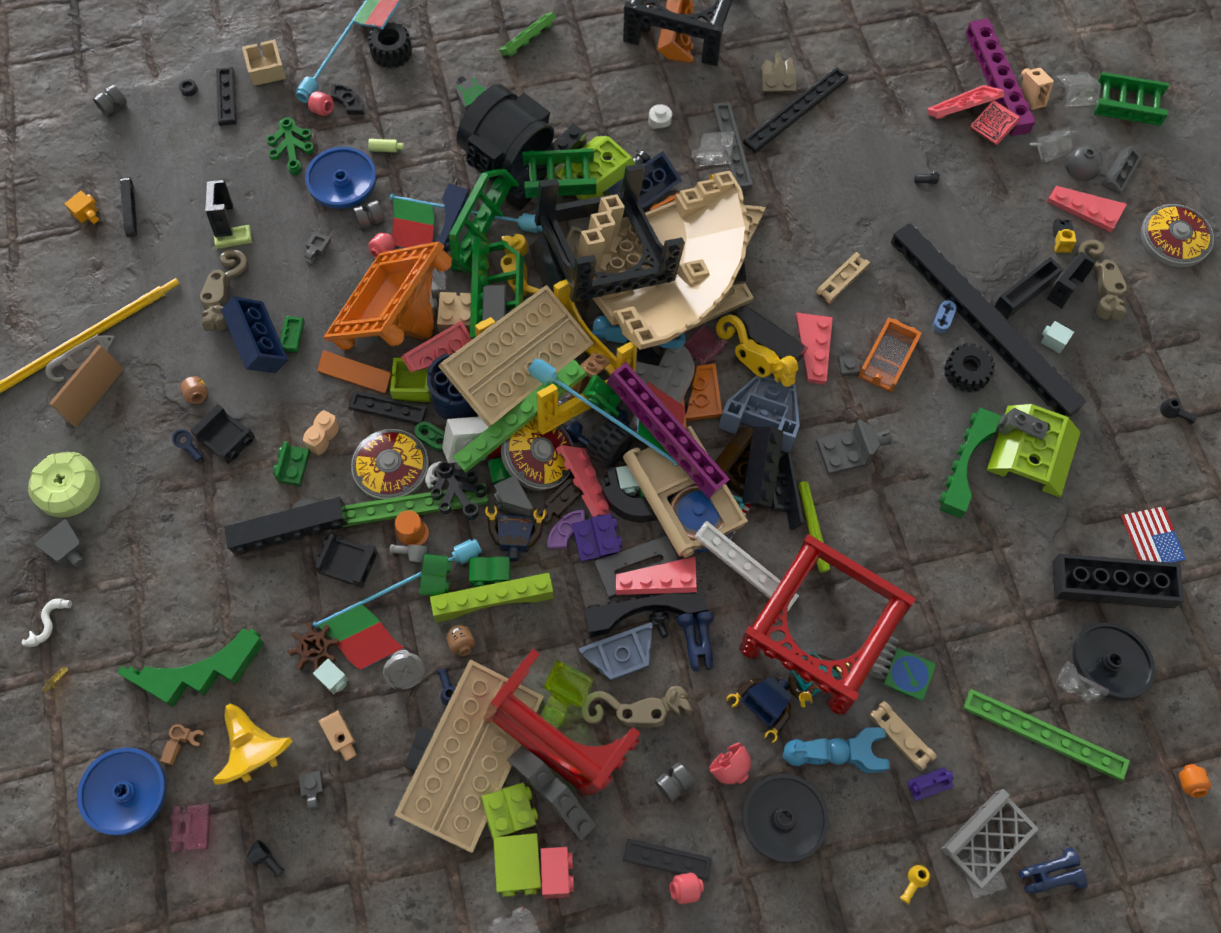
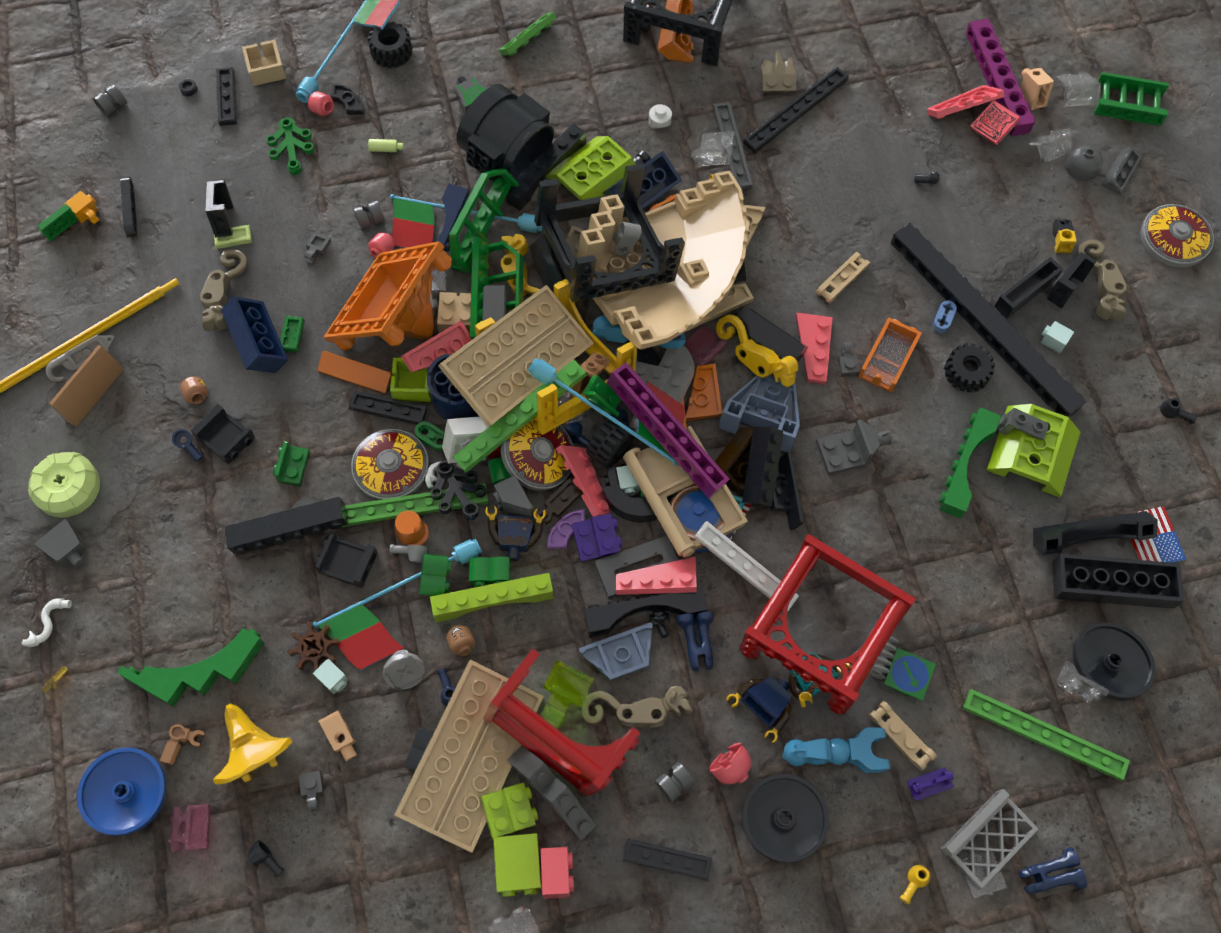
(57, 222): none -> green bracket
(323, 430): light nougat brick -> none
(341, 177): blue dish -> none
(568, 186): green fence -> none
(626, 237): none -> light grey piece
(686, 888): coral head -> none
(812, 520): lime axle -> none
(1088, 207): coral wing -> none
(1131, 526): none -> black arch
(1194, 781): orange head -> none

